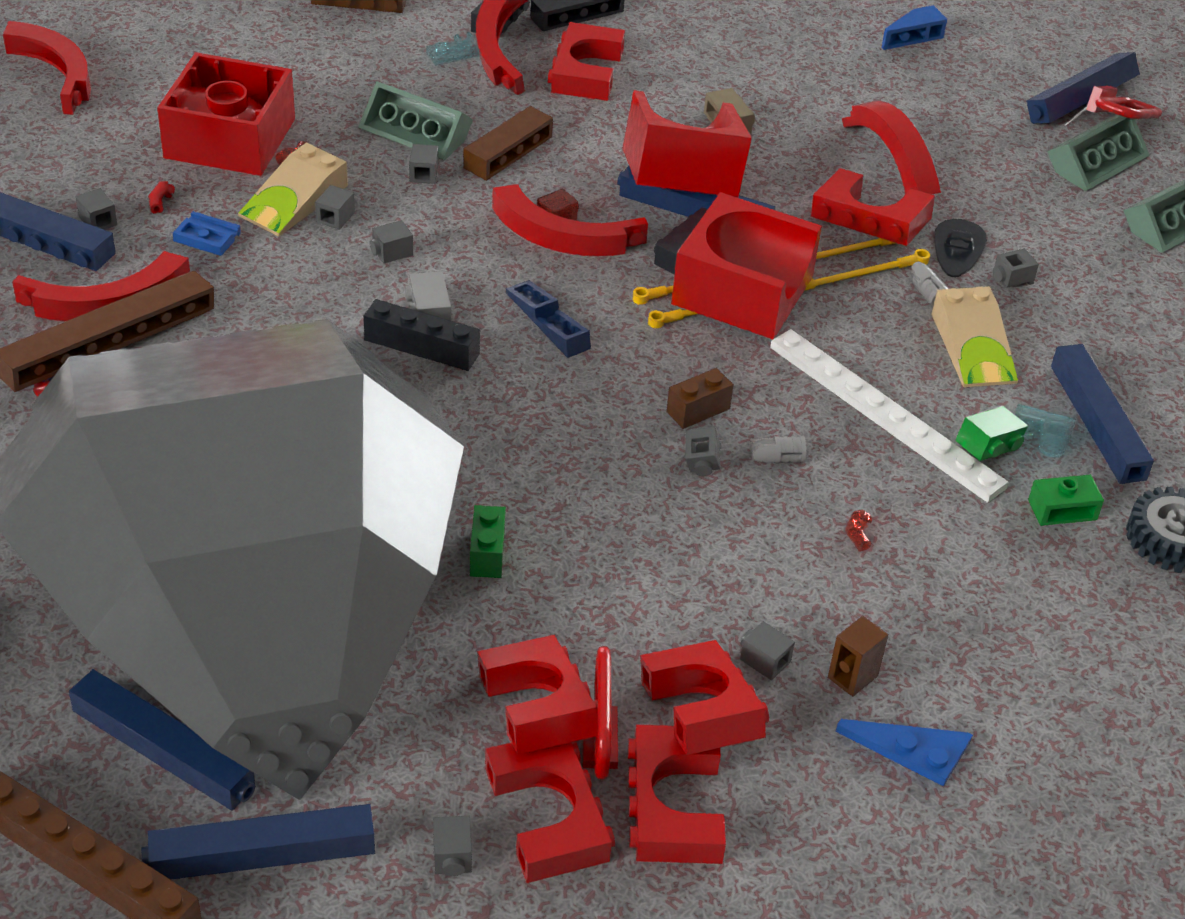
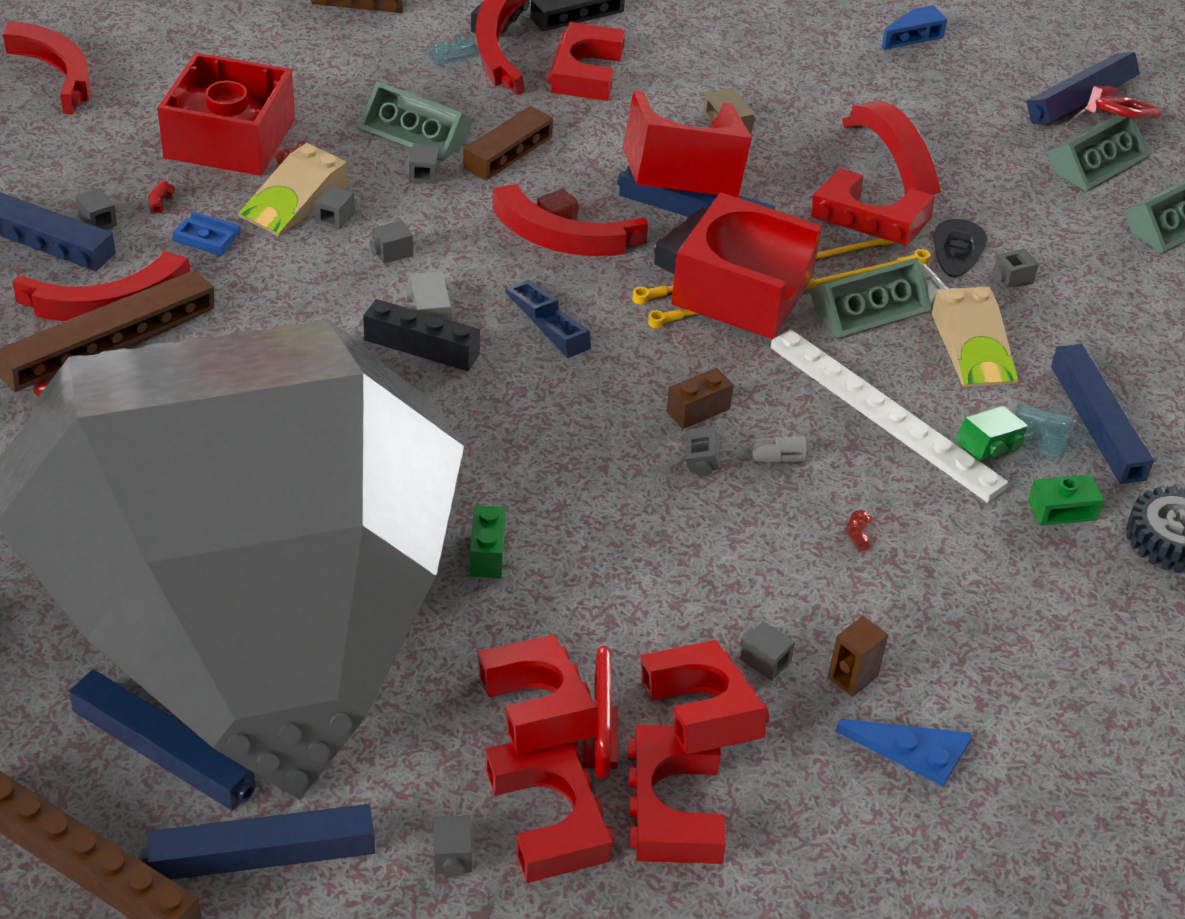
(872, 298): none -> sand green slope

